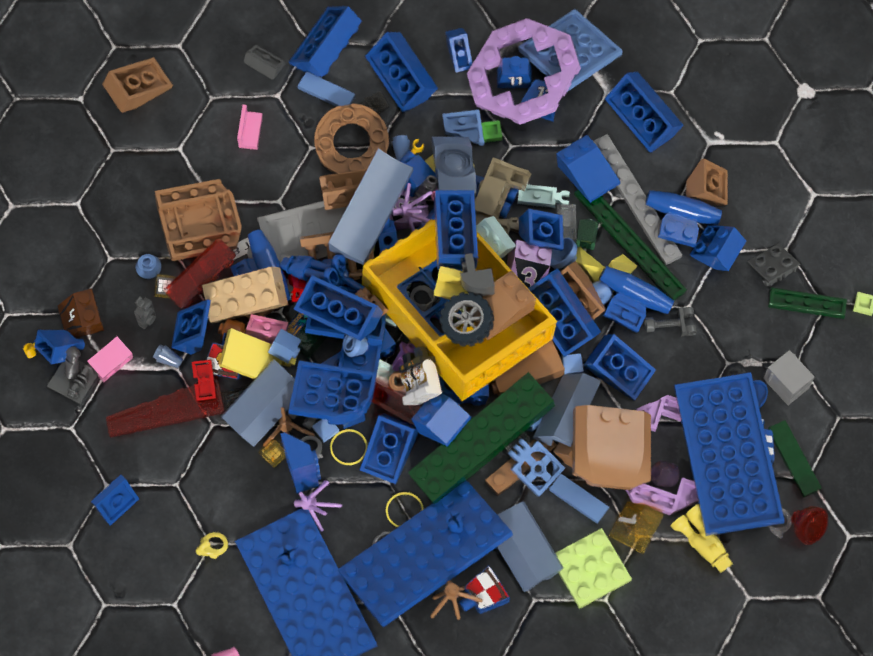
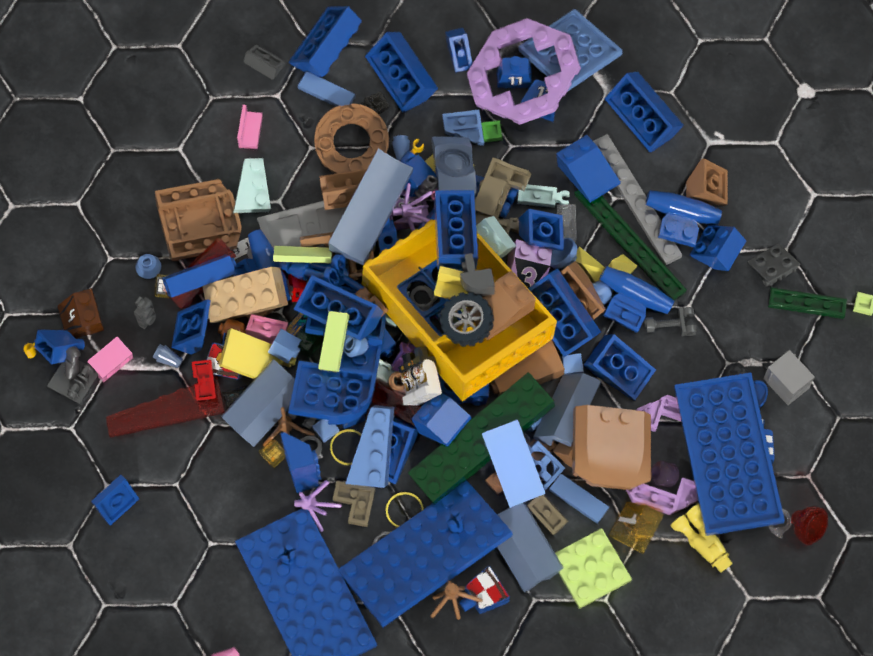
(136, 84): medium nougat slope -> none
(199, 275): none -> blue brick
(205, 549): light yellow piece -> none
(253, 189): none -> light aqua wing
(302, 254): none -> yellowish green tile
(333, 341): none -> yellowish green tile
(359, 498): none -> dark tan plate
(373, 452): none -> medium blue wedge
(513, 463): none -> light blue piece
(547, 513): none -> dark tan plate
(587, 233): clear green brick -> none
(794, 459): dark green tile -> none

